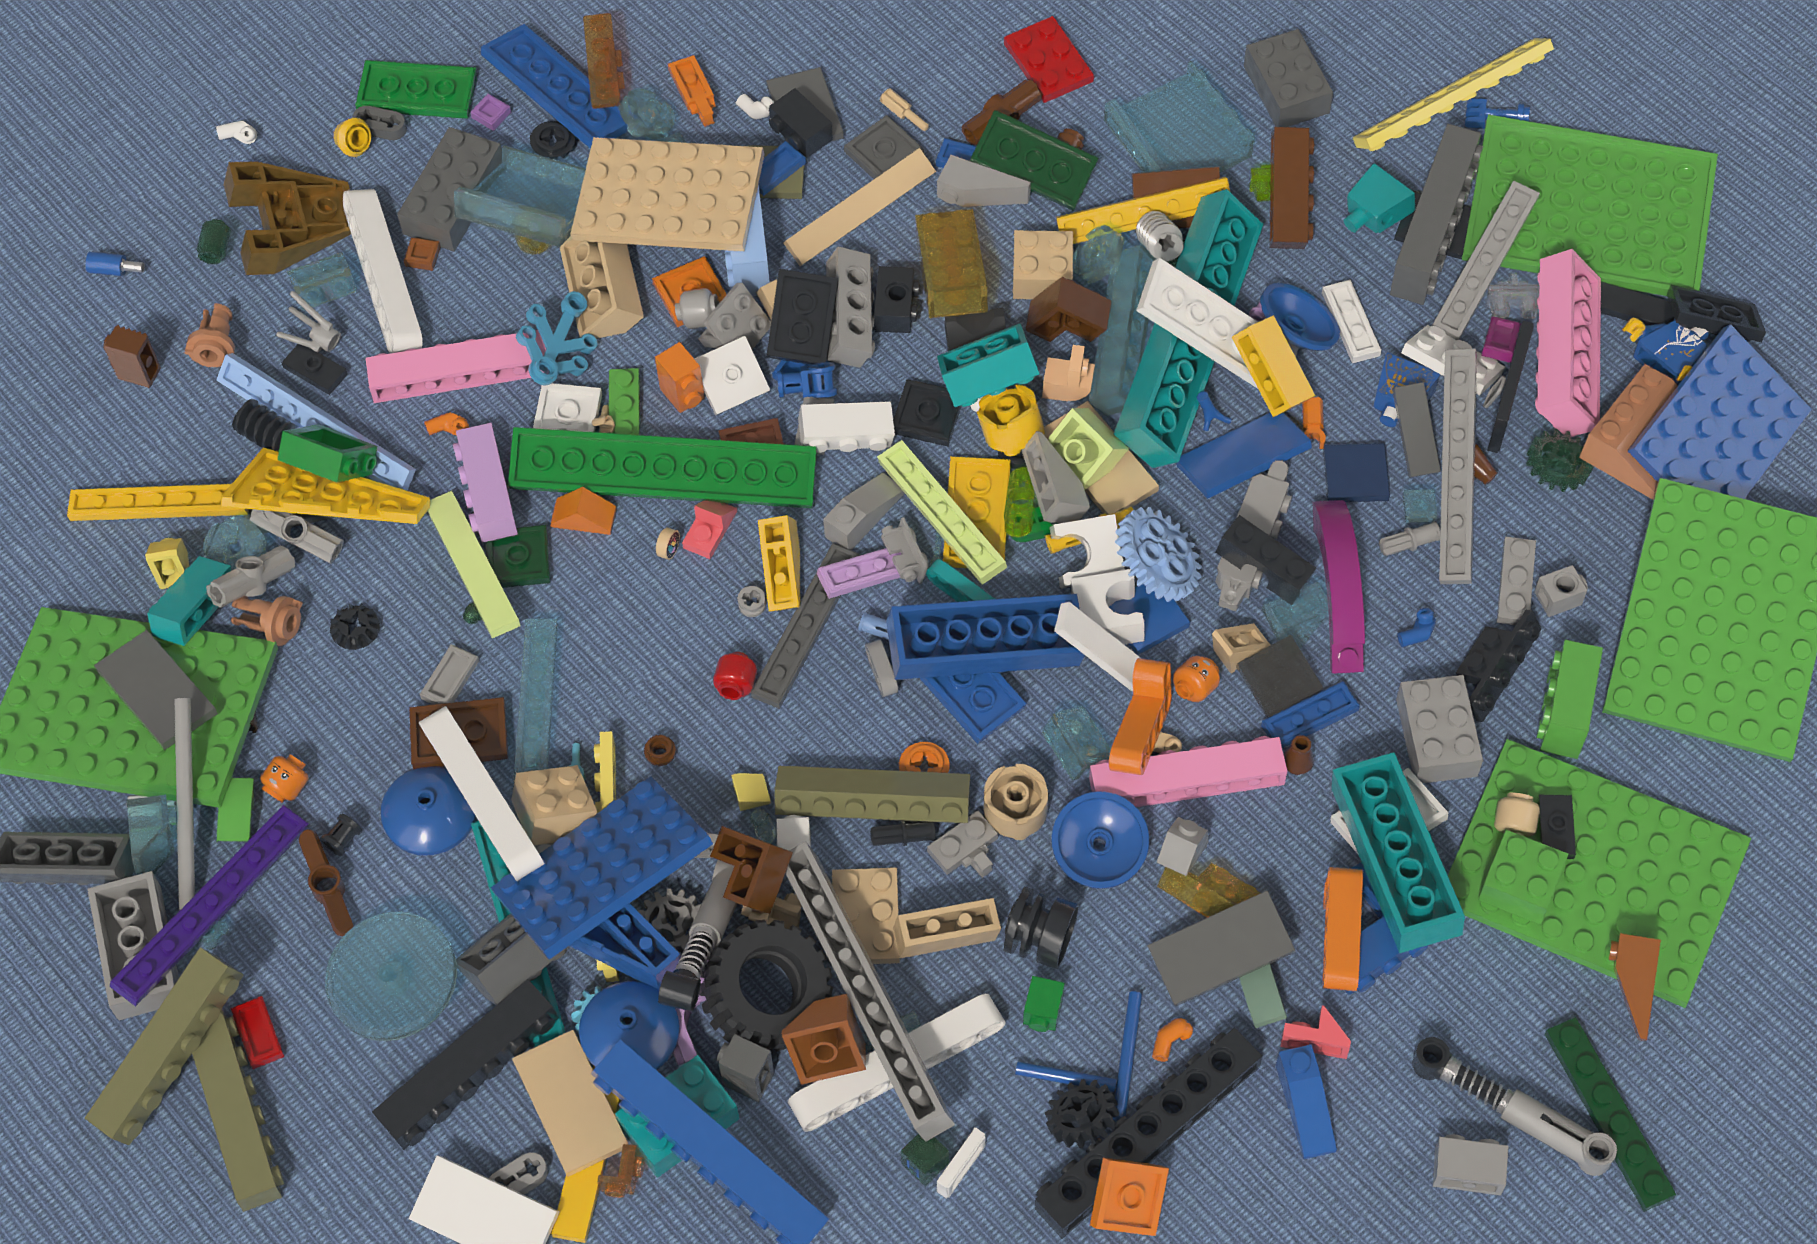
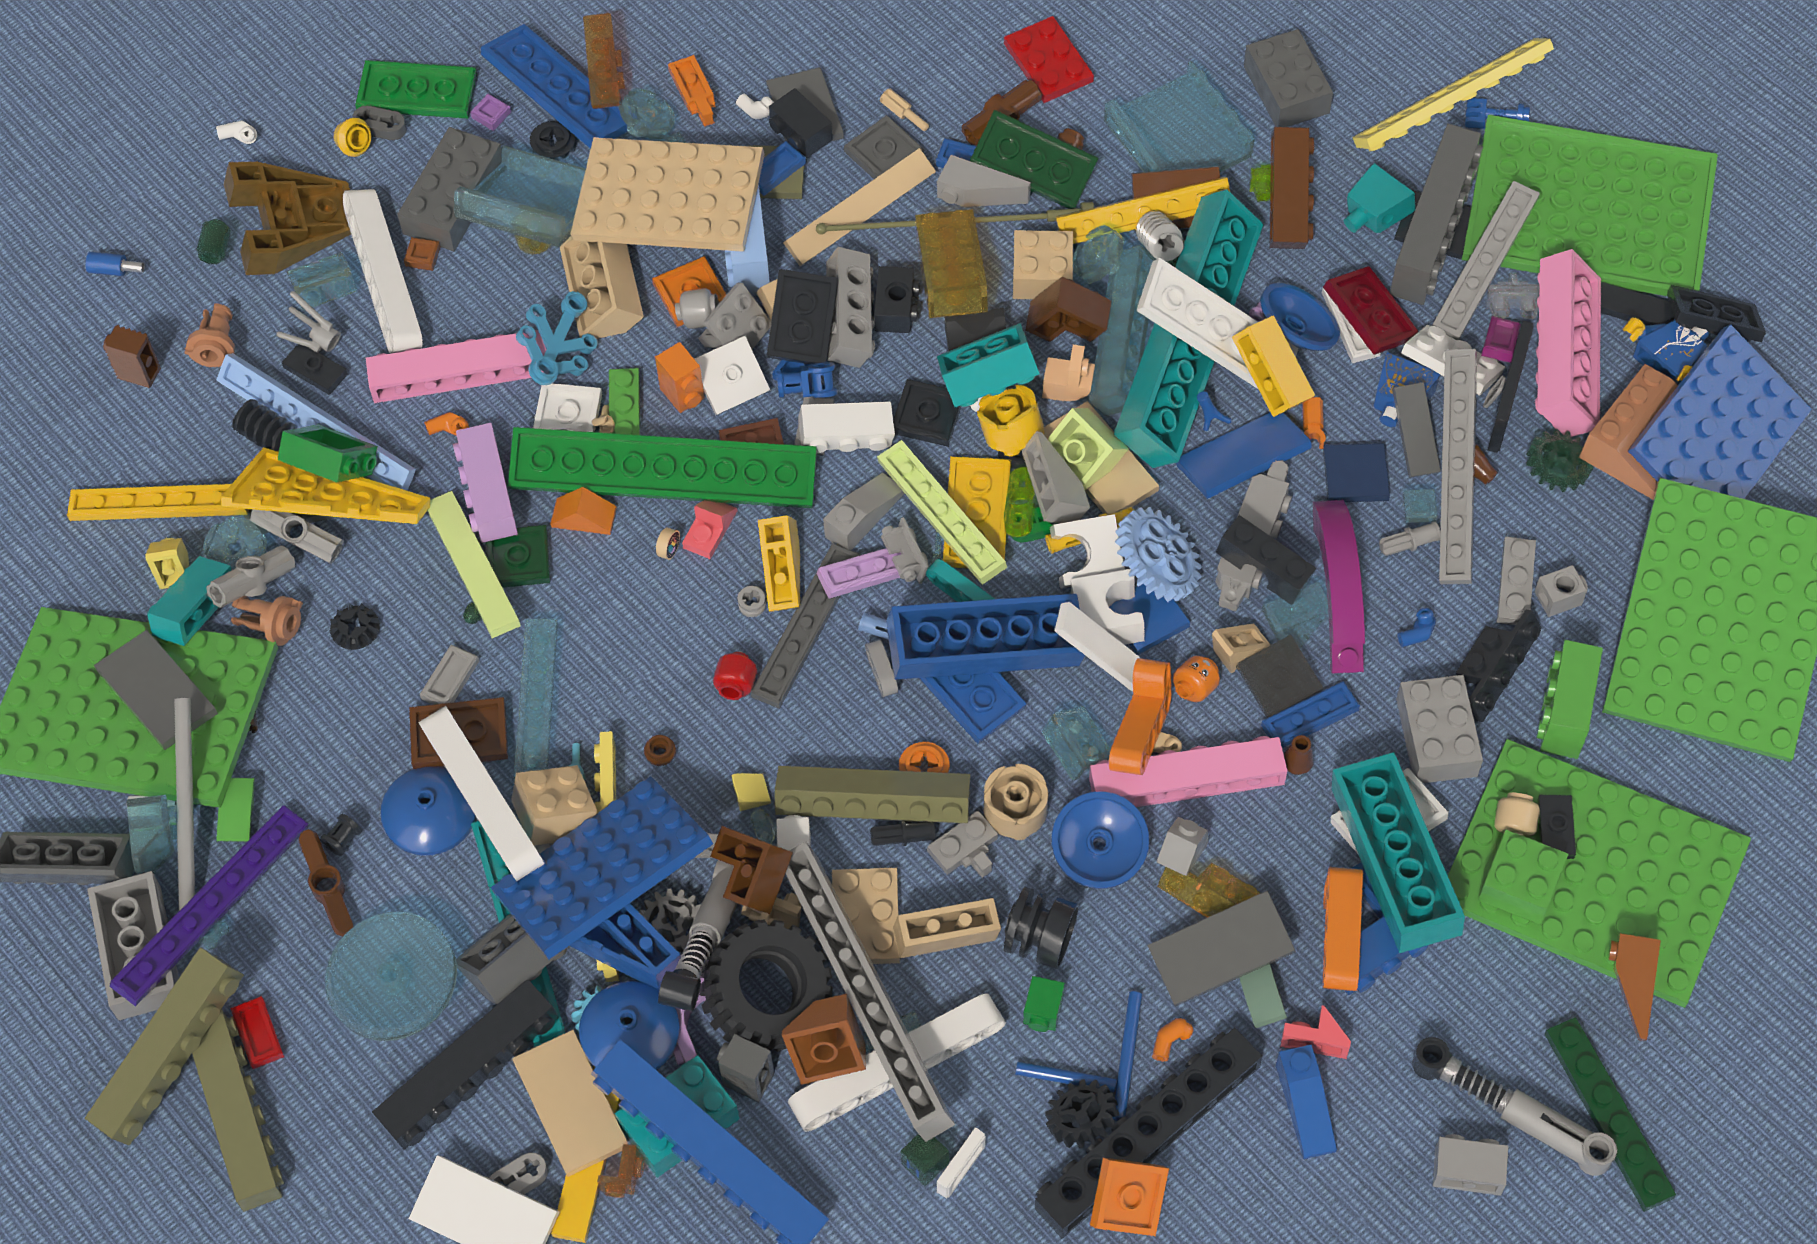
(284, 778): orange head -> none
(1050, 215): none -> olive piece
(1370, 310): none -> dark red plate

